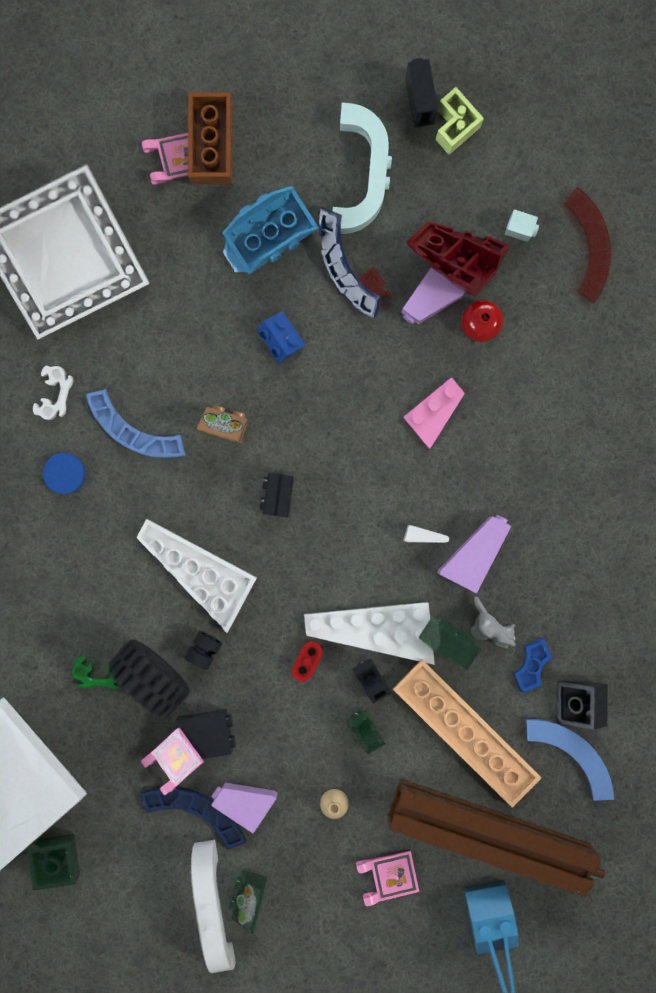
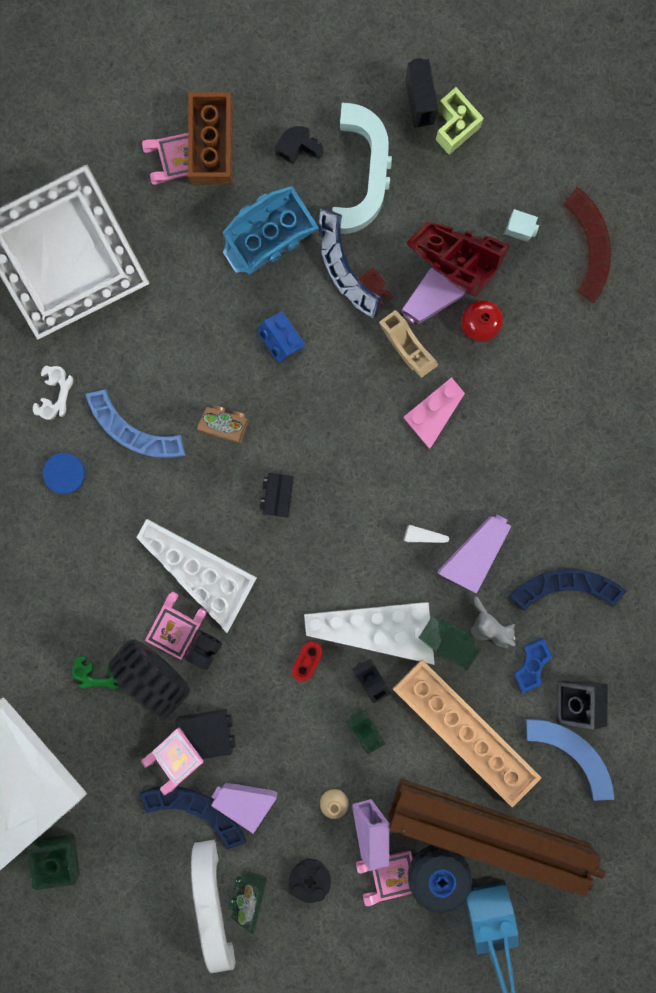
(174, 630): none -> bright pink flag
(297, 140): none -> black brick
(301, 889): none -> black plate
(372, 834): none -> lavender slope
(407, 345): none -> tan arch
(427, 878): none -> black wheel
(566, 580): none -> dark blue tile

